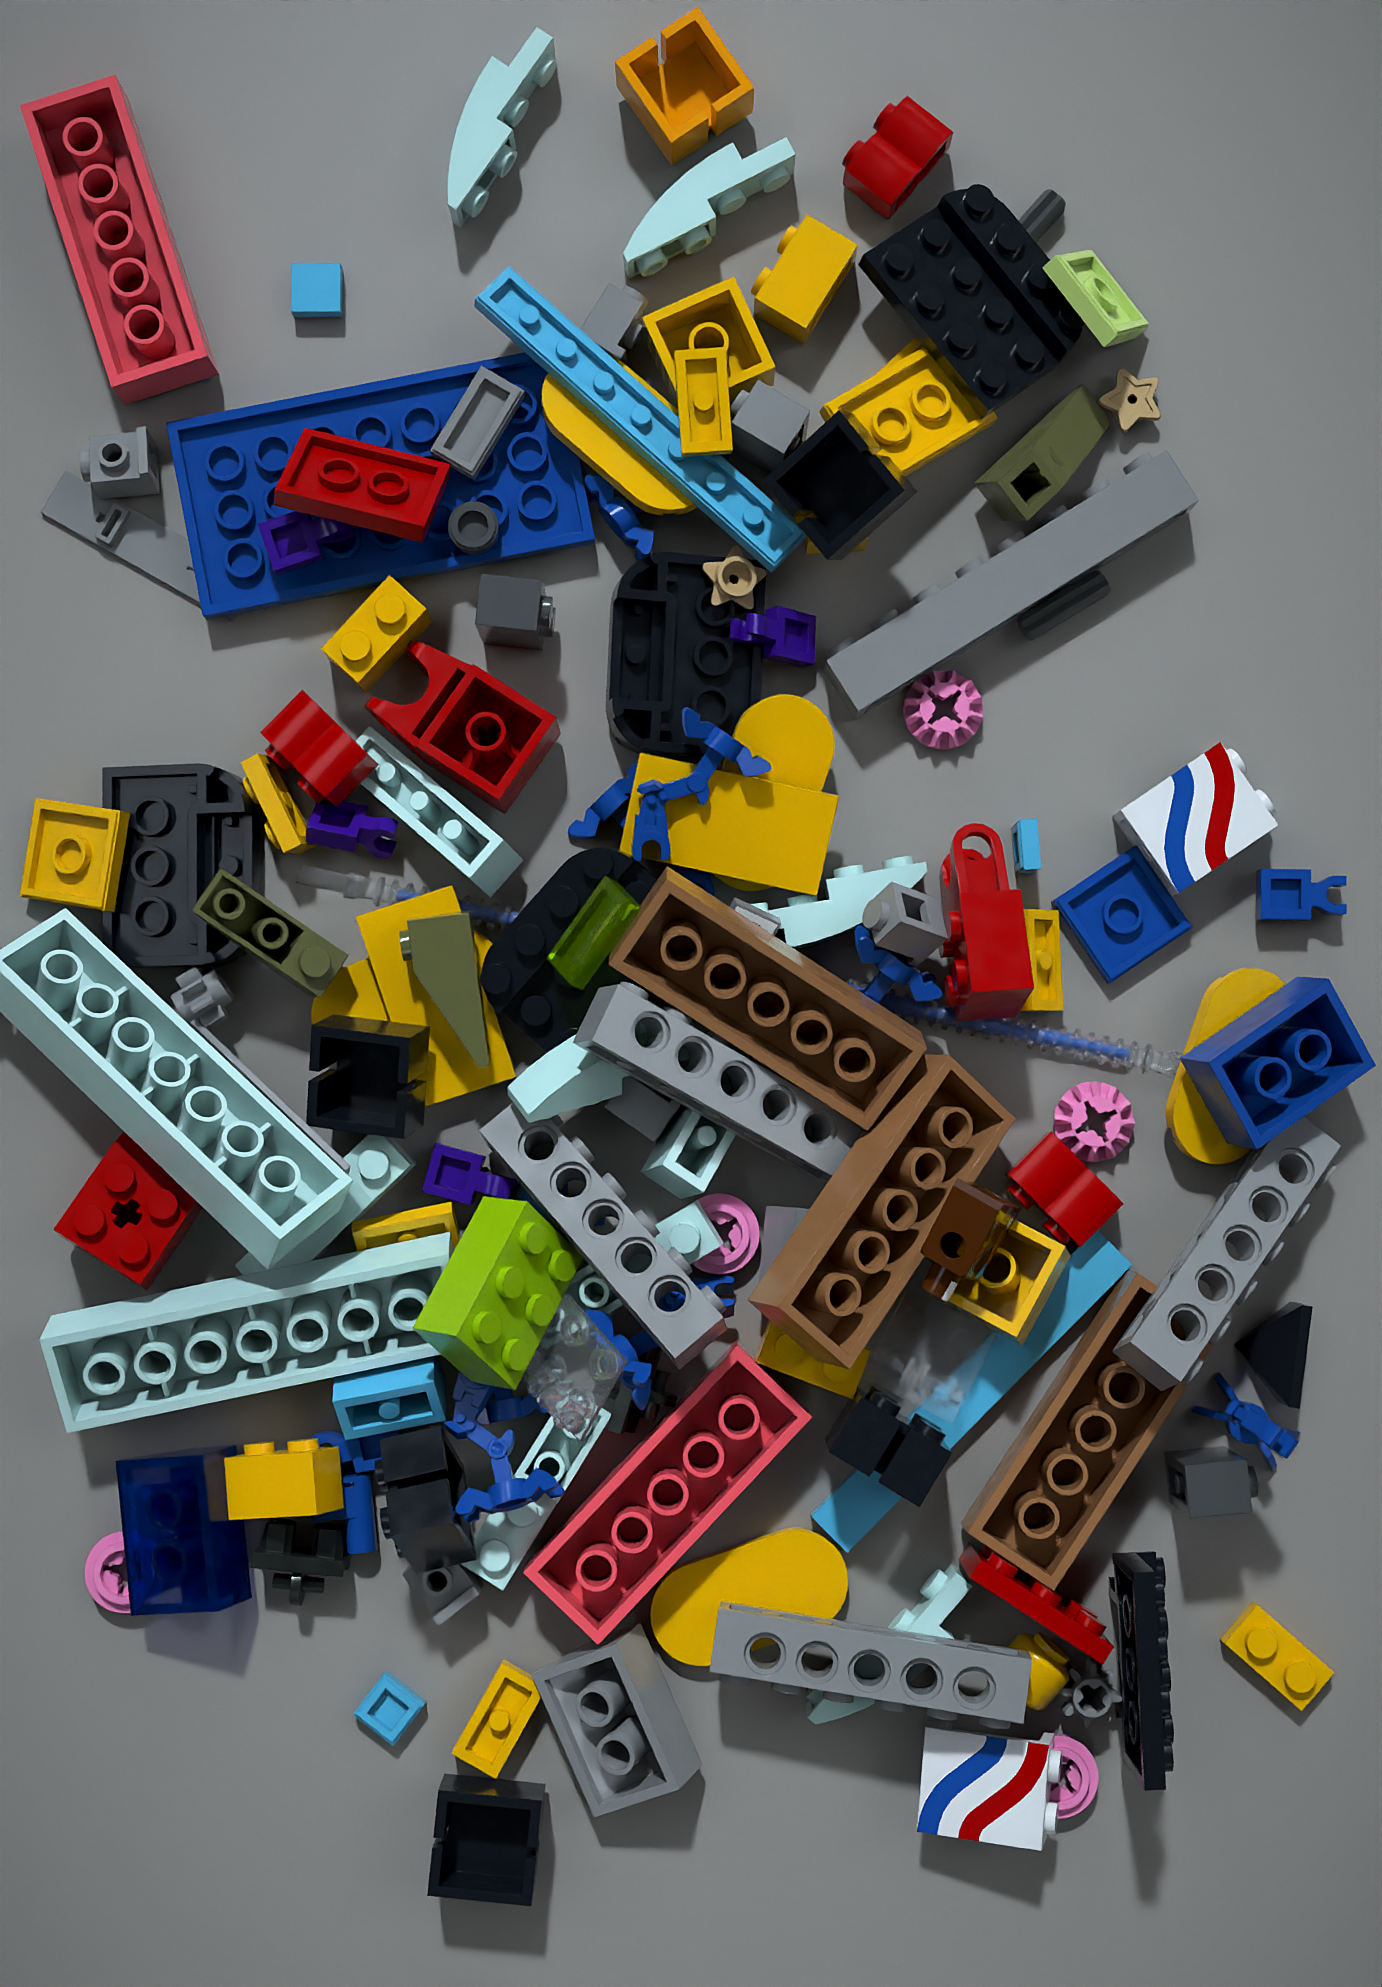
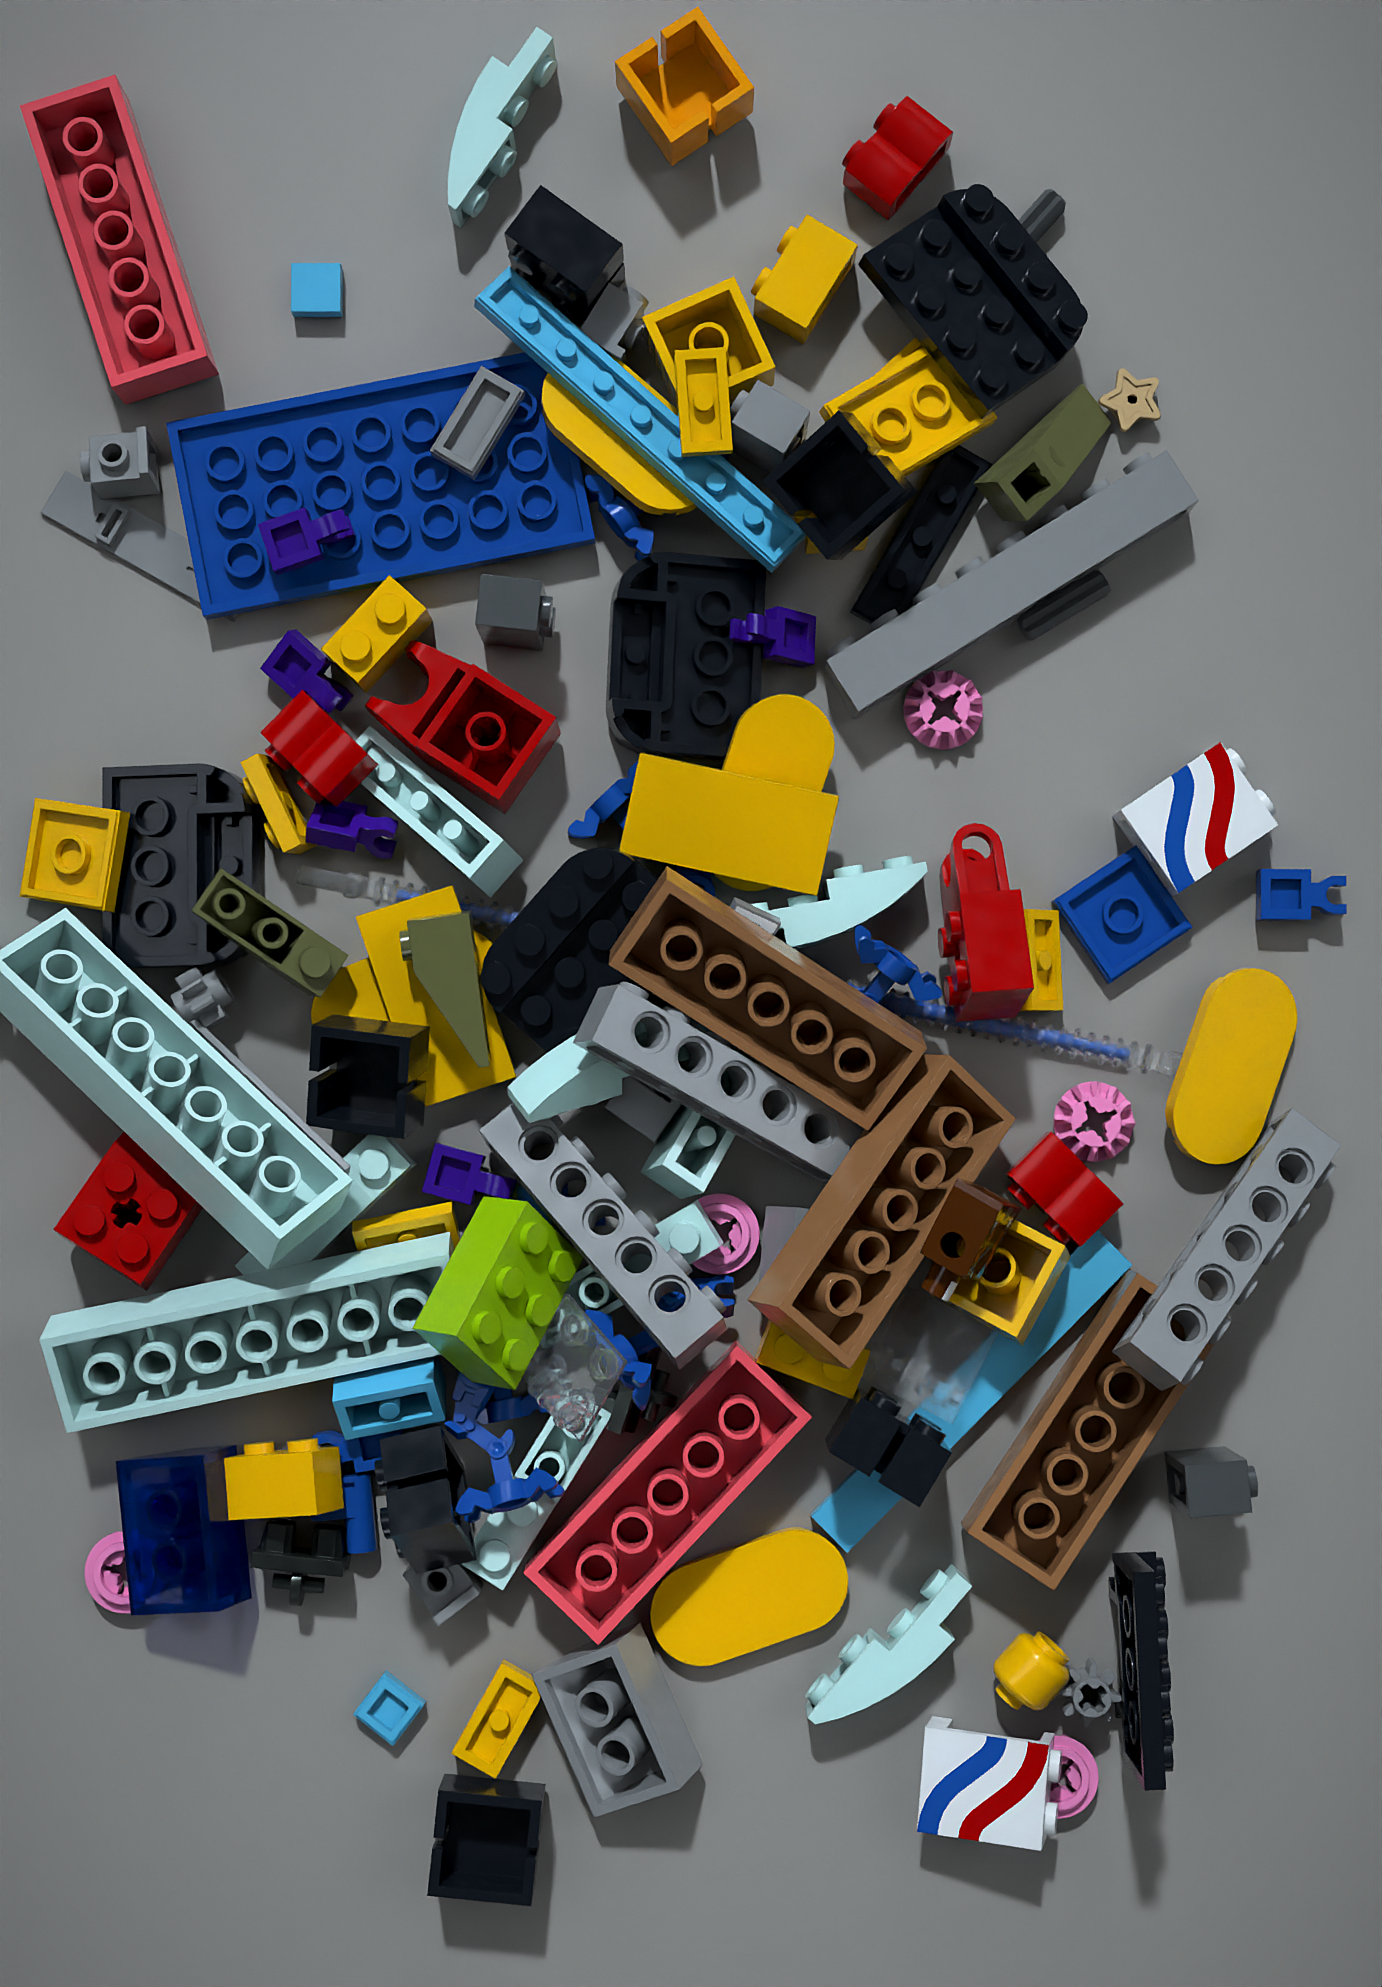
(301, 666): none -> dark purple plate
(362, 484): red plate -> none
(473, 528): dark grey tile -> none
(563, 254): none -> black piece
(593, 932): clear neon green tile -> none
(651, 820): blue piece -> none
(686, 211): light aqua slope -> none
(743, 569): tan plate -> none
(906, 922): light grey brick -> none
(922, 535): none -> black tile
(996, 1706): light grey brick -> none
(1026, 846): medium azure tile -> none
(1036, 1600): red plate -> none
(1096, 297): yellowish green tile -> none
(1251, 1425): blue piece -> none
(1277, 1655): yellow plate -> none
(1278, 1062): blue brick -> none
(1279, 1351): black slope -> none

